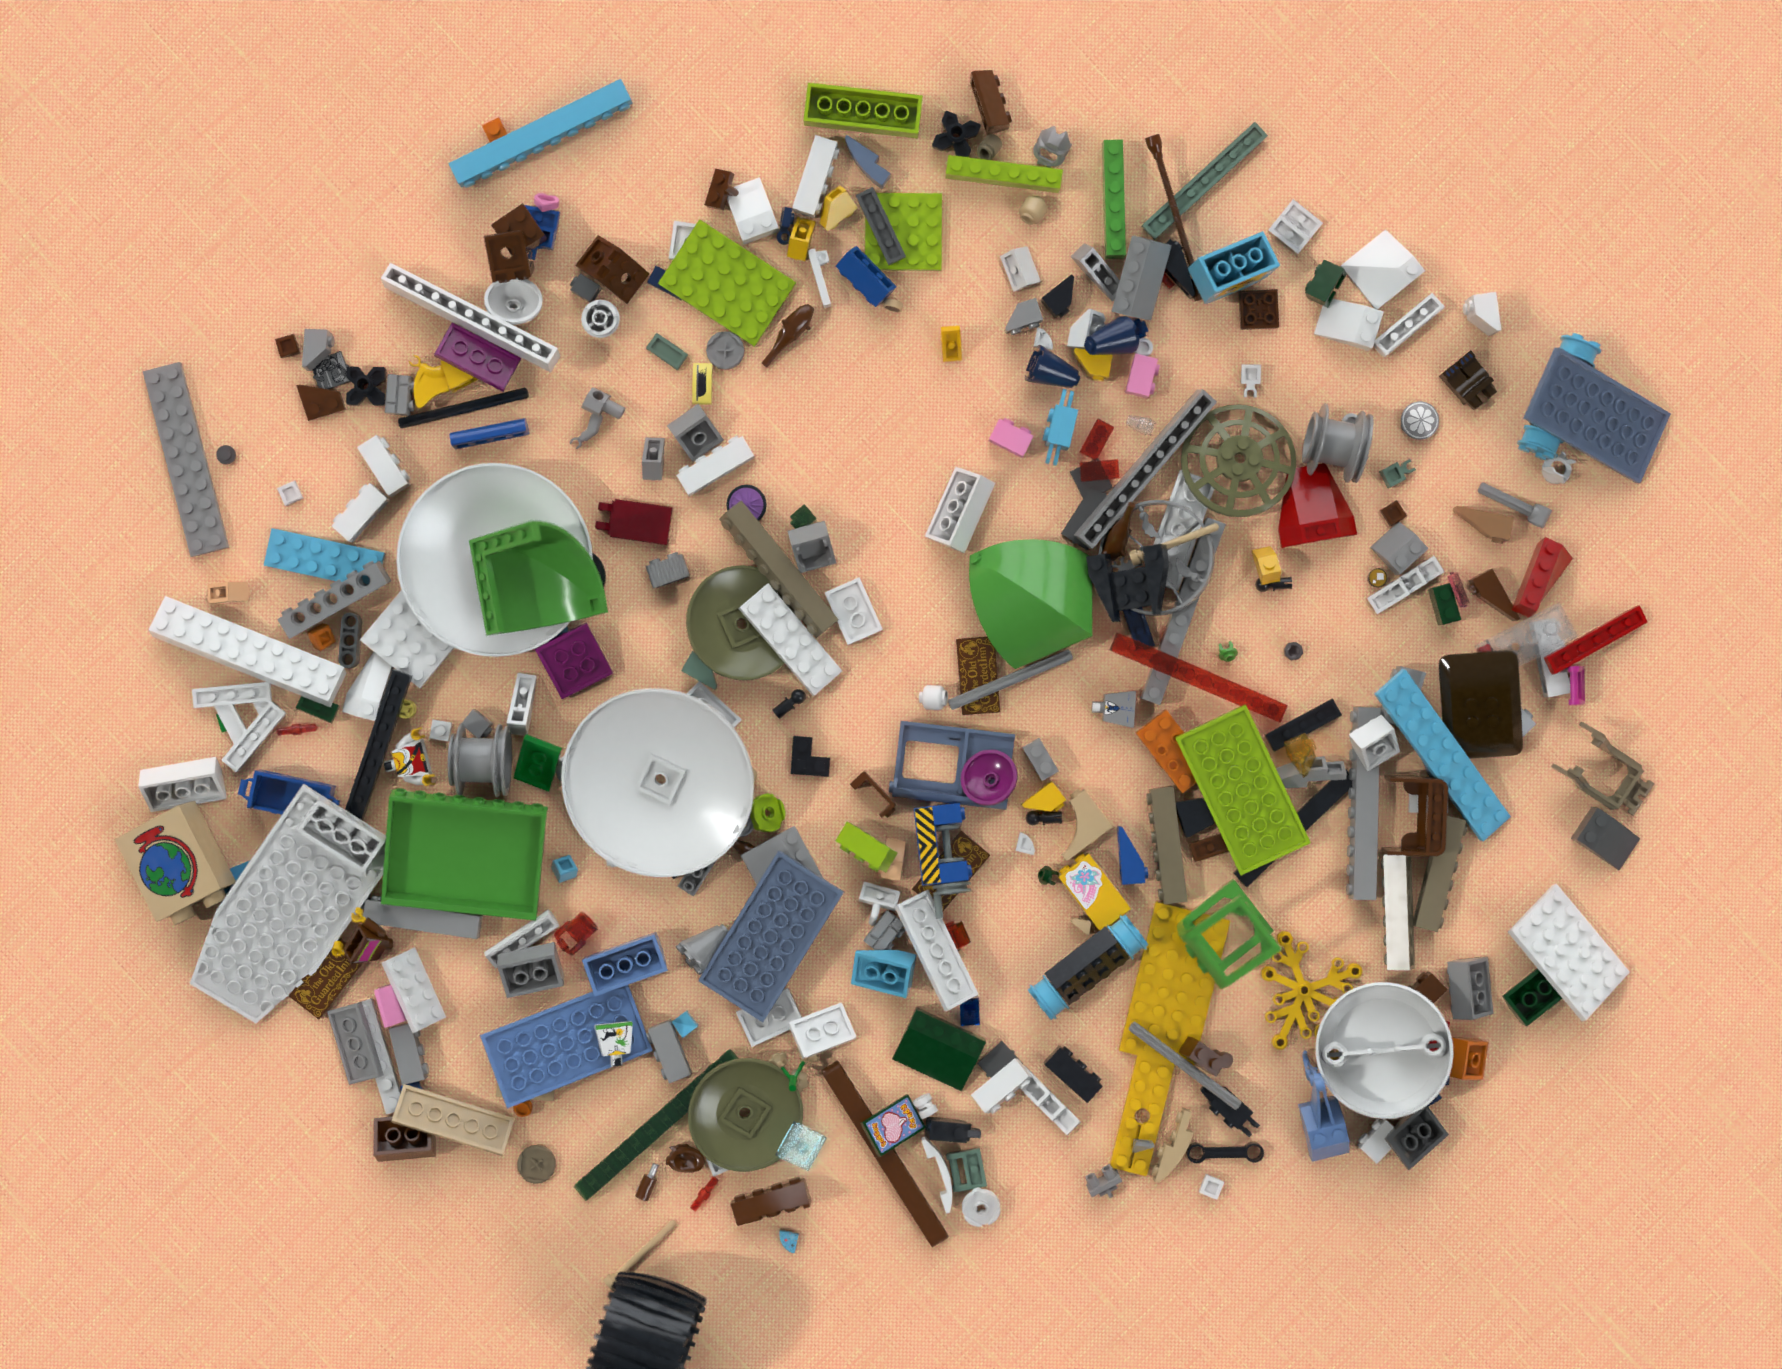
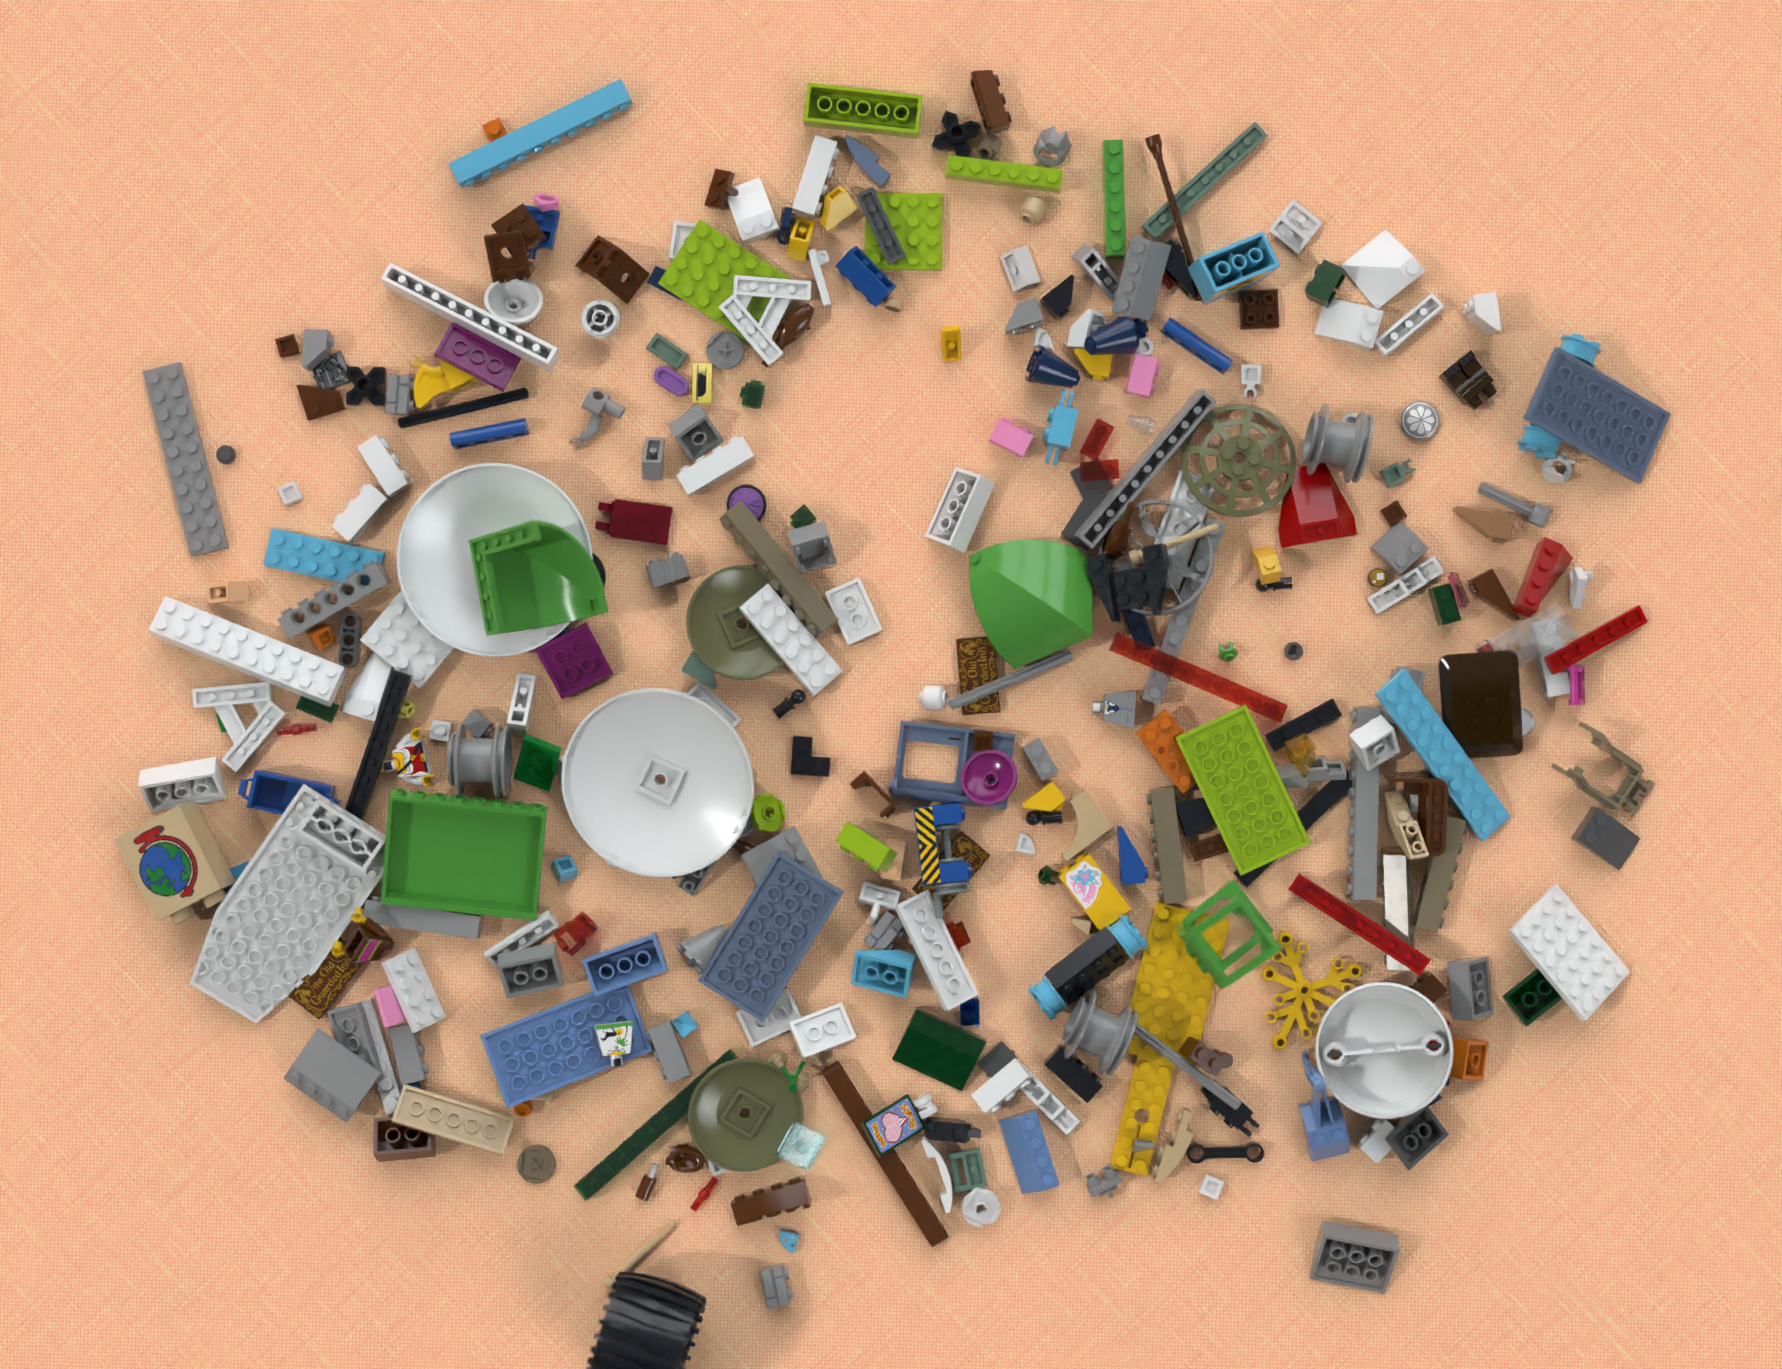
(332, 1075): none -> light grey slope
(585, 288): dark grey brick -> none
(671, 381): none -> medium lavender tile
(753, 394): none -> clear green brick
(775, 1285): none -> light grey brick
(781, 293): none -> white plate
(982, 740): none -> reddish brown tile
(1029, 1152): none -> medium blue slope
(1099, 1033): none -> light grey wheel
(1196, 346): none -> blue brick
(1354, 1256): none -> light grey slope
(1359, 924): none -> red plate
(1403, 827): none -> tan slope
(1578, 580): none -> white plate

